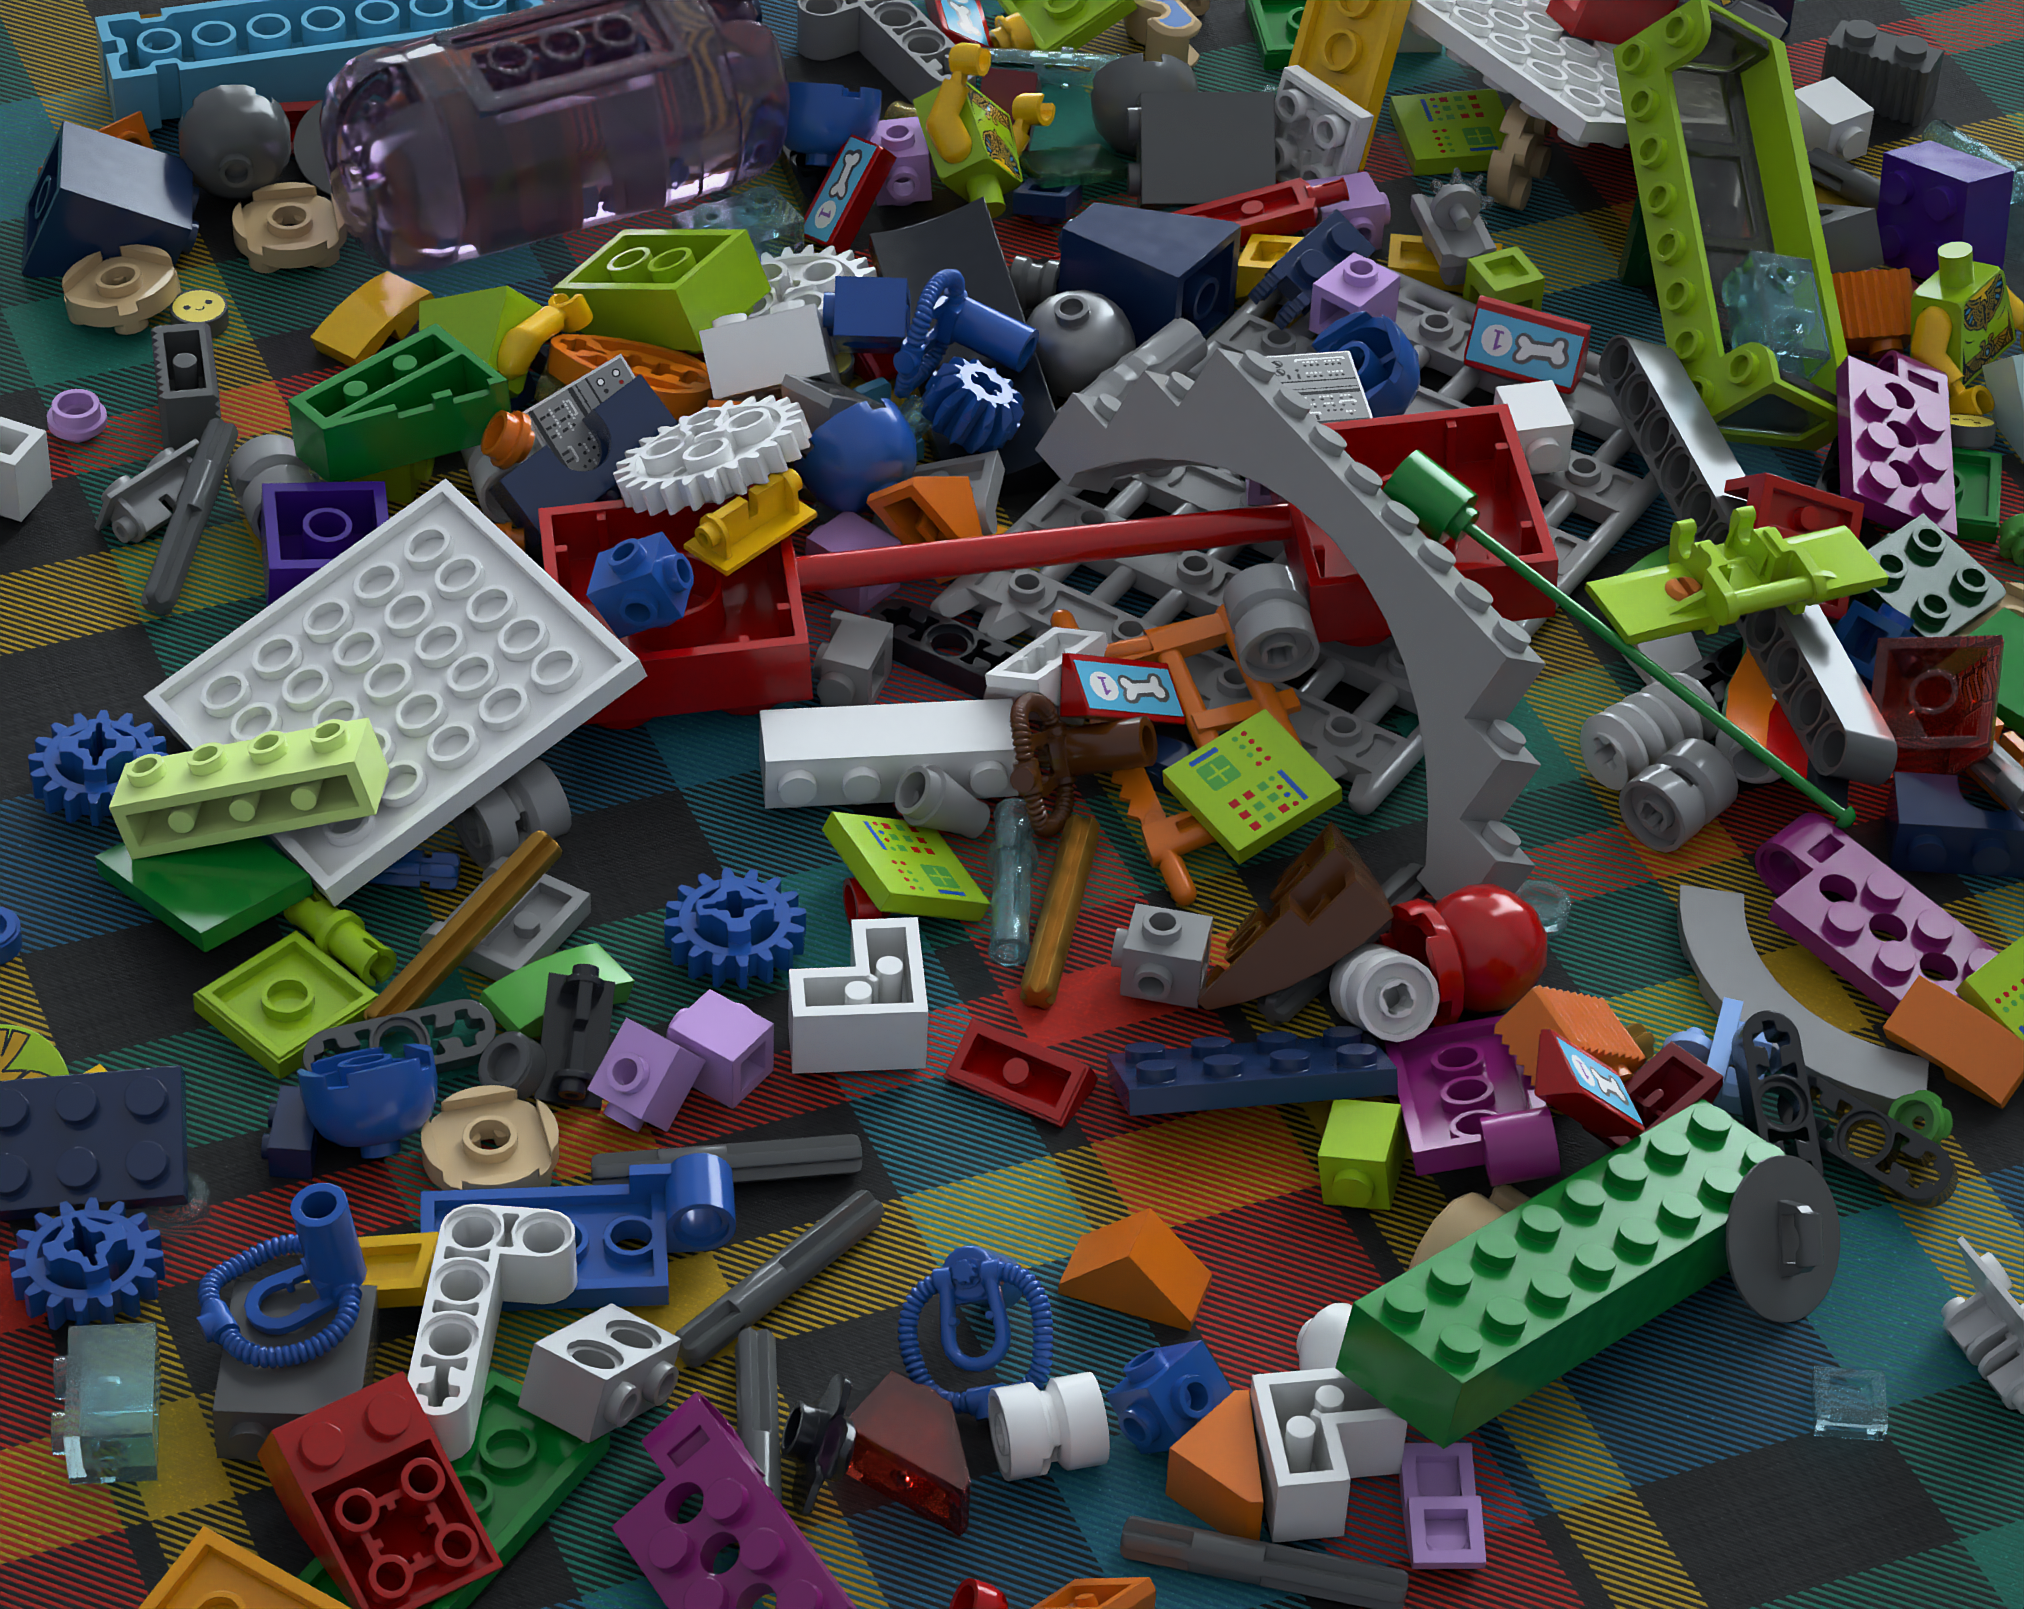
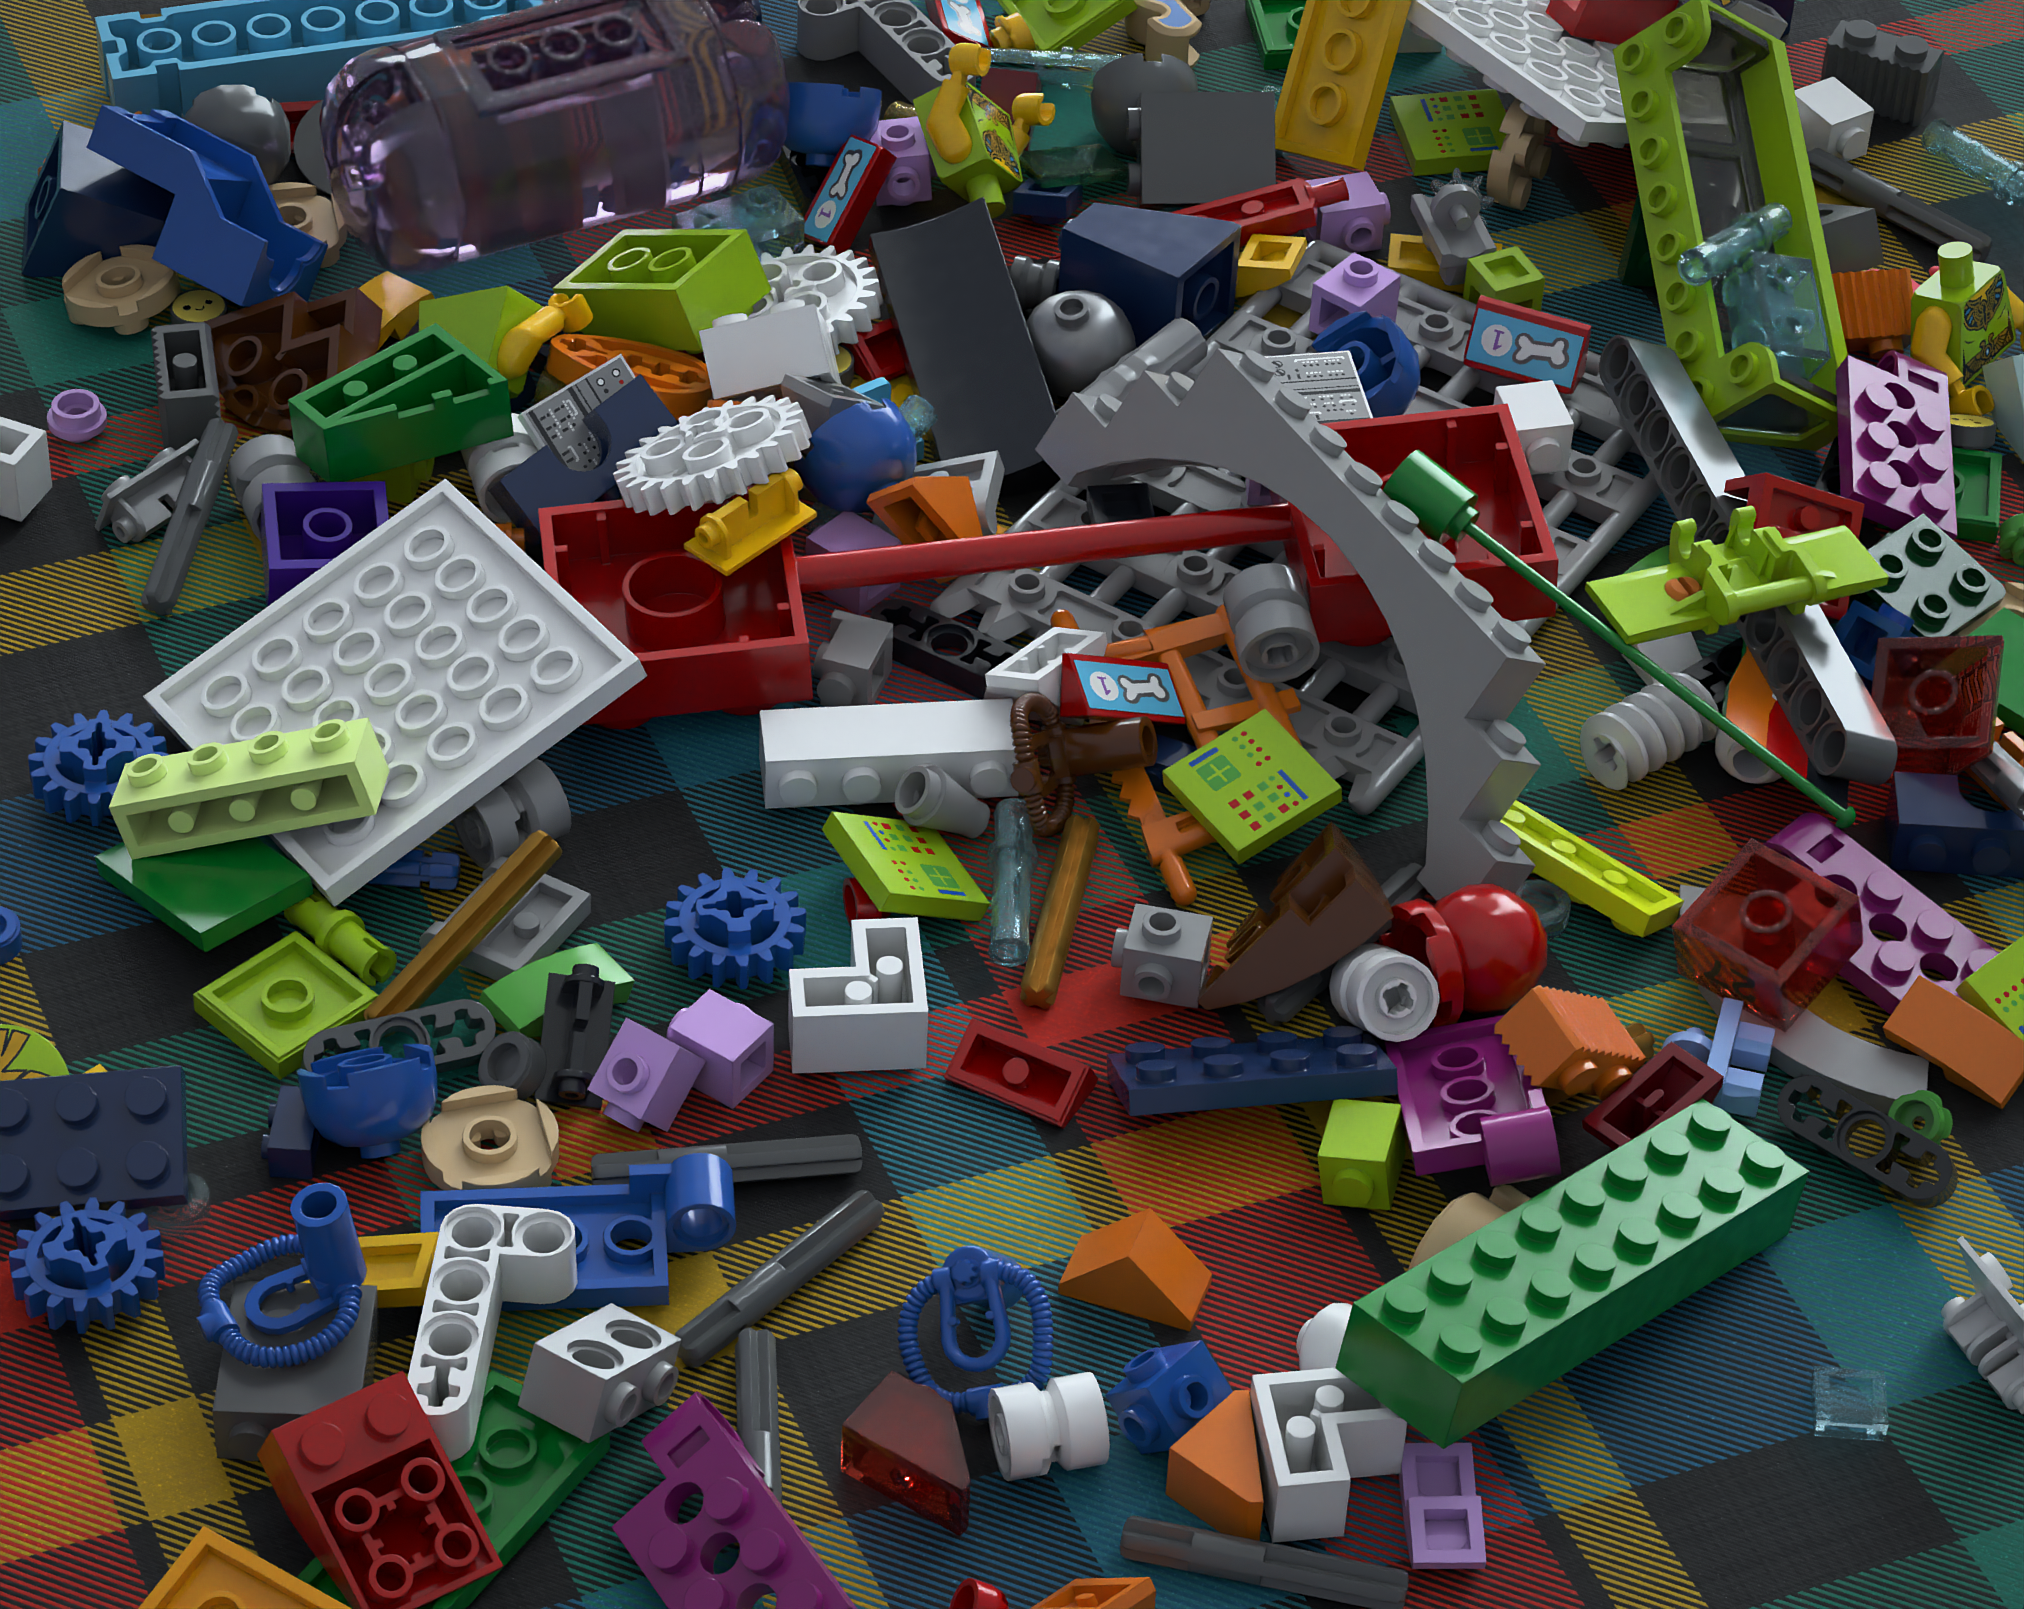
(109, 1403): clear light blue brick -> none
(223, 215): none -> blue piece
(287, 348): none -> reddish brown brick
(507, 438): orange plate -> none
(640, 584): blue brick -> none
(819, 1441): black plate -> none
(868, 314): blue brick -> none
(962, 322): blue piece -> none
(972, 405): blue gear -> none
(1118, 502): none -> black plate
(1307, 262): dark blue hinge -> none
(1316, 129): white tile -> none
(1583, 1088): red slope -> none
(1592, 876): none -> neon yellow plate
(1678, 795): light grey wheel -> none
(1731, 245): none -> clear light blue pin
(1753, 1061): black beam -> none
(1768, 934): none -> clear red brick
(1782, 1238): dark grey shield -> none
(1940, 198): dark purple brick -> none

